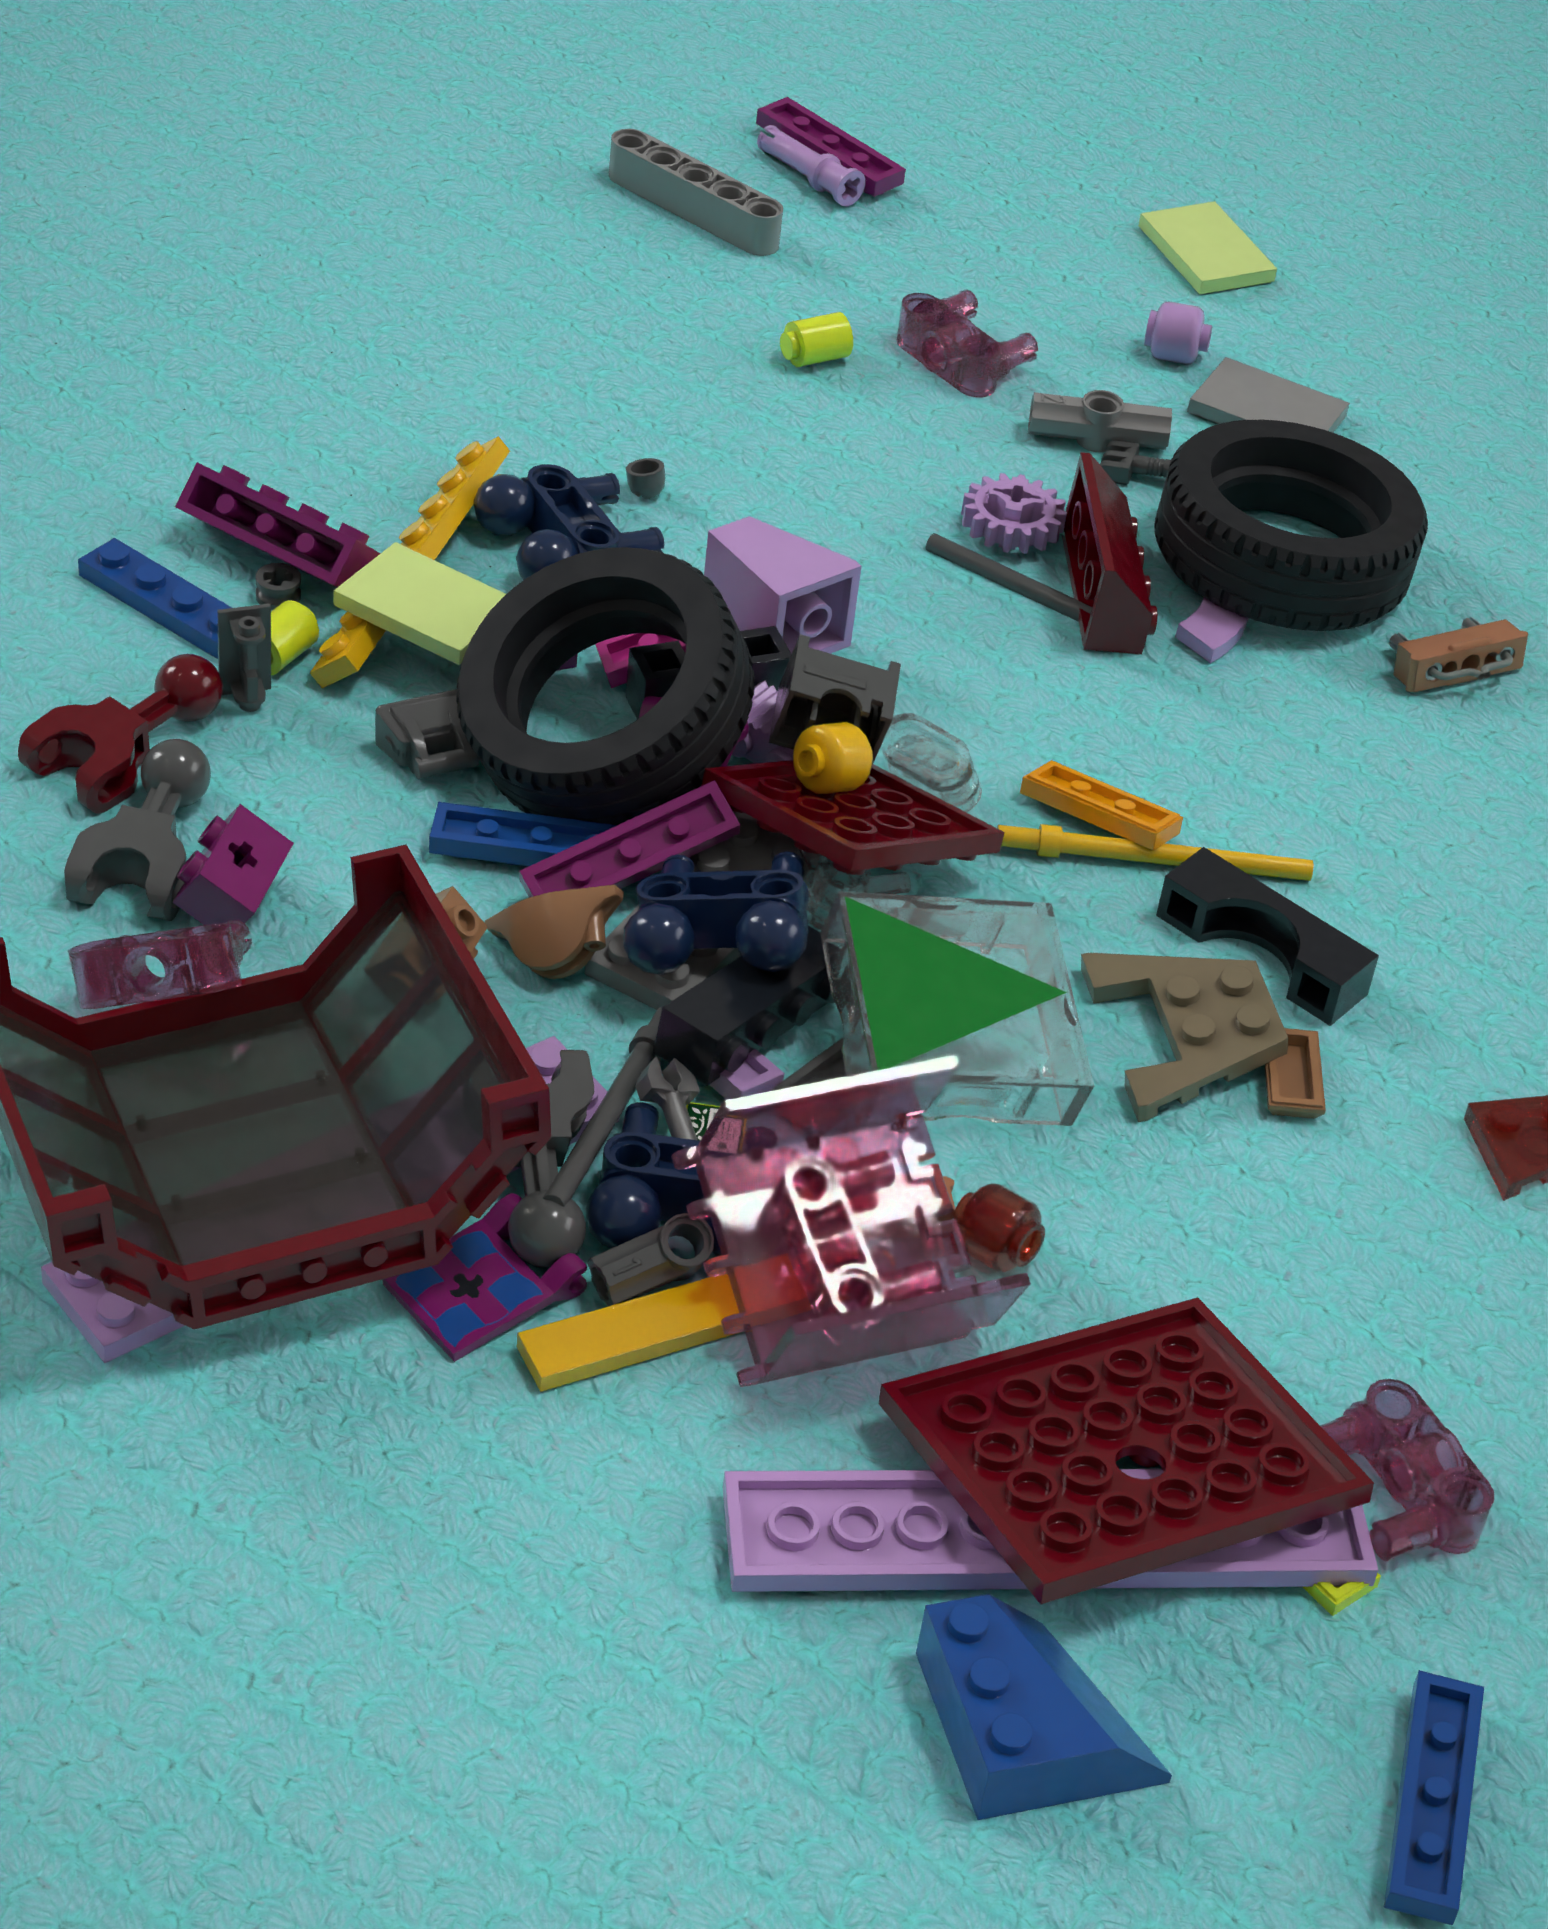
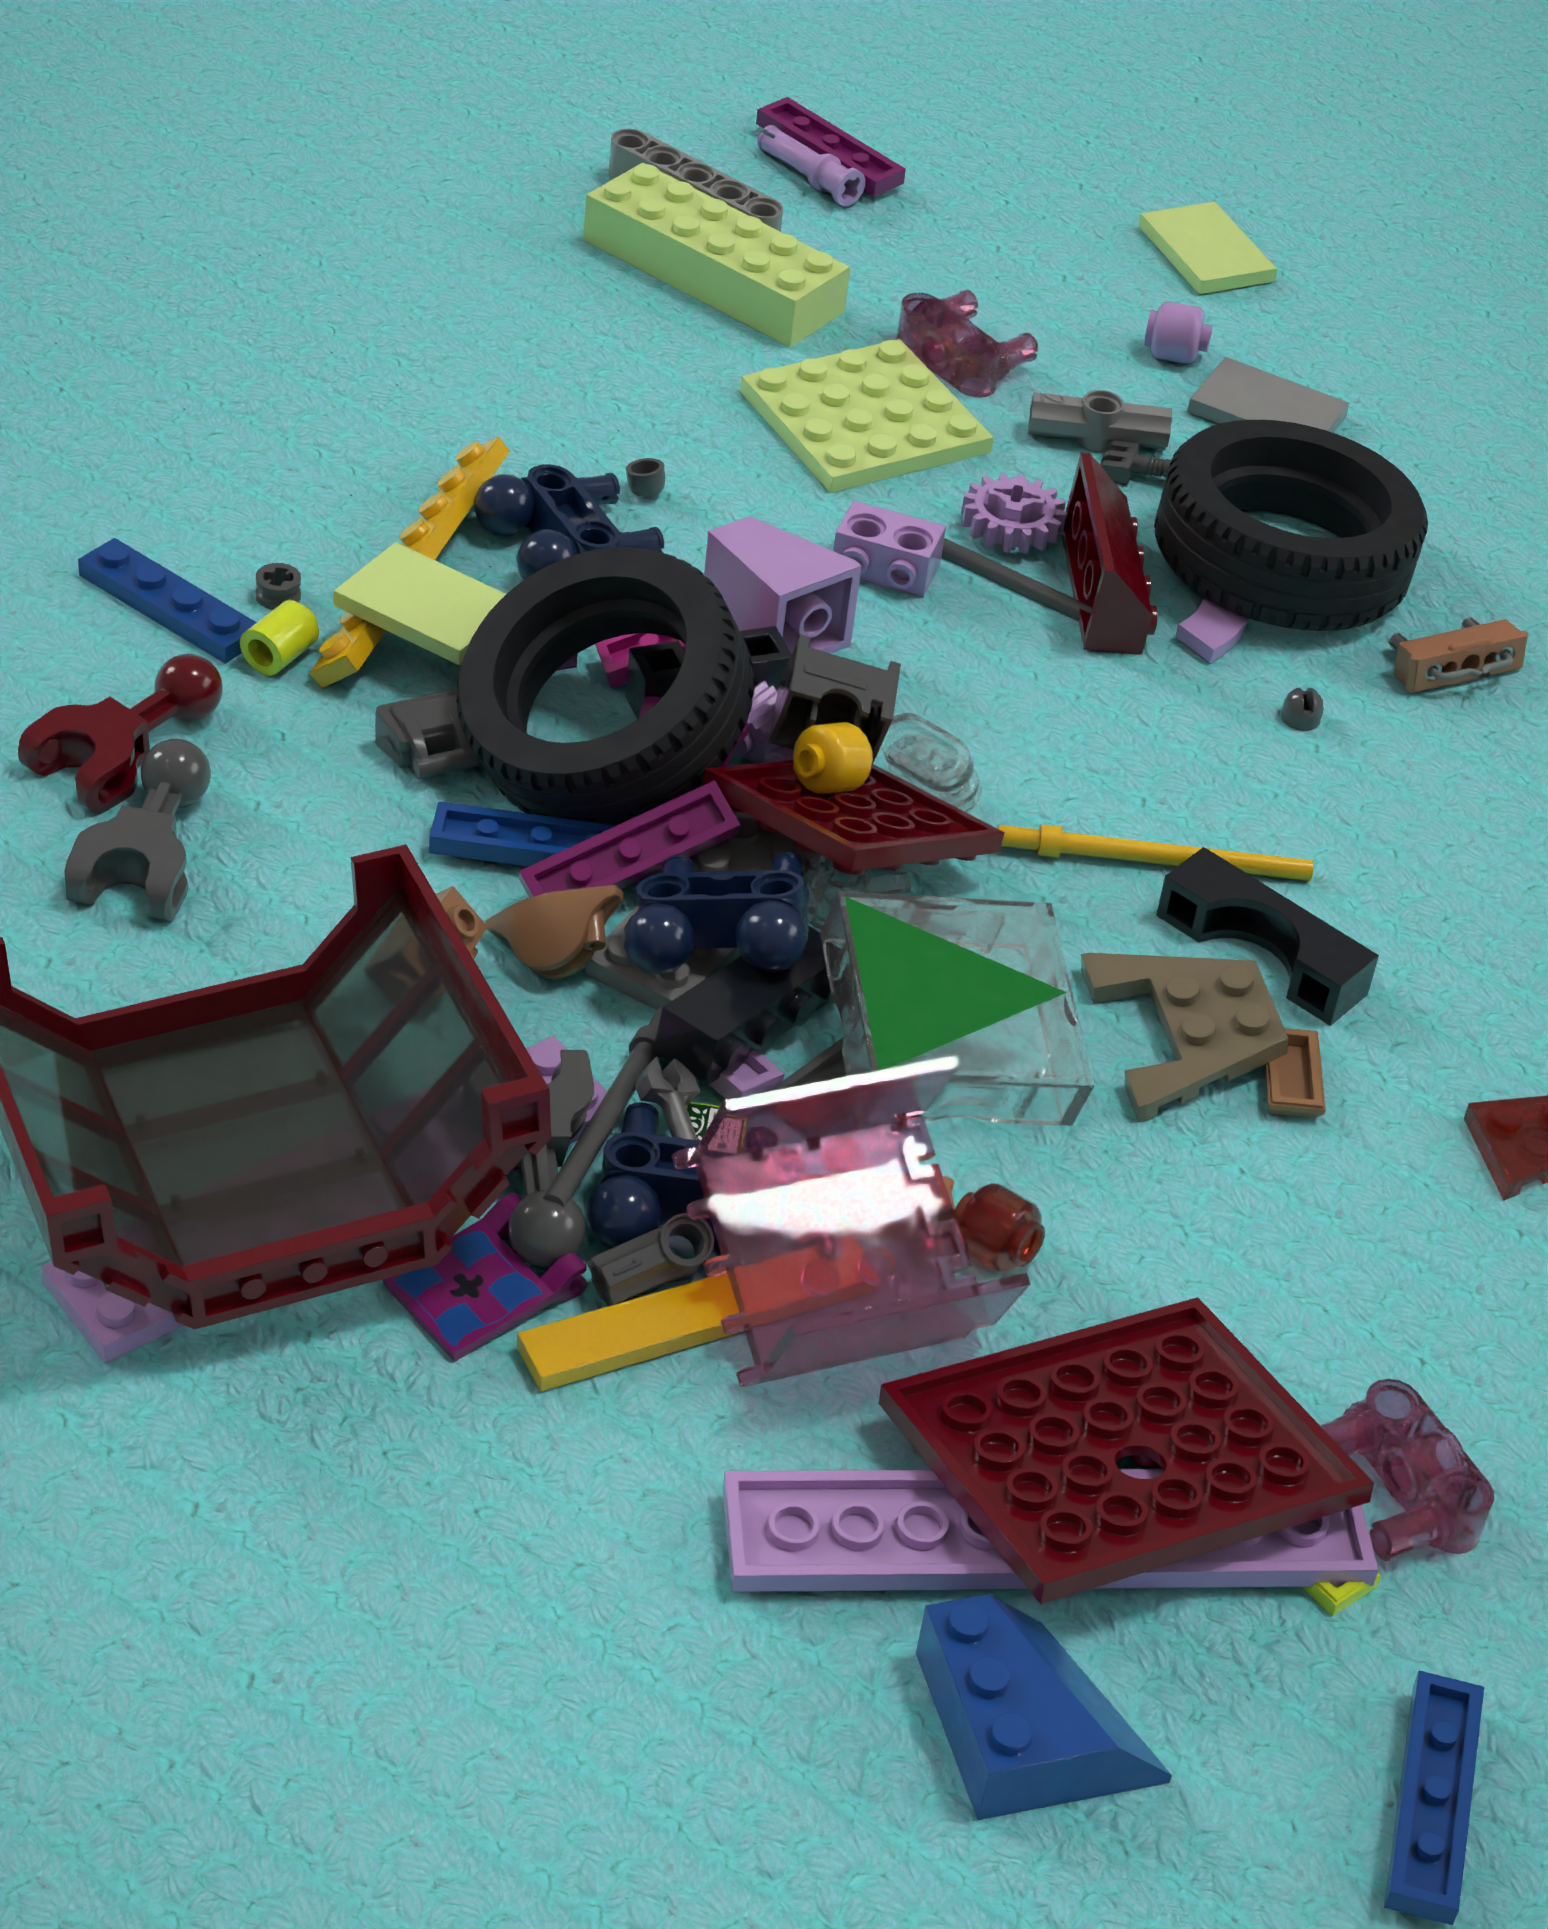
(193, 959): clear pink piece -> none
(233, 868): magenta brick -> none
(245, 654): dark grey hinge -> none
(274, 528): magenta brick -> none
(716, 254): none -> yellowish green brick
(817, 339): neon yellow brick -> none
(828, 1240): clear pink piece -> none
(865, 415): none -> yellowish green plate
(891, 547): none -> lavender brick
(1102, 805): light orange tile -> none
(1293, 712): none -> dark grey hinge

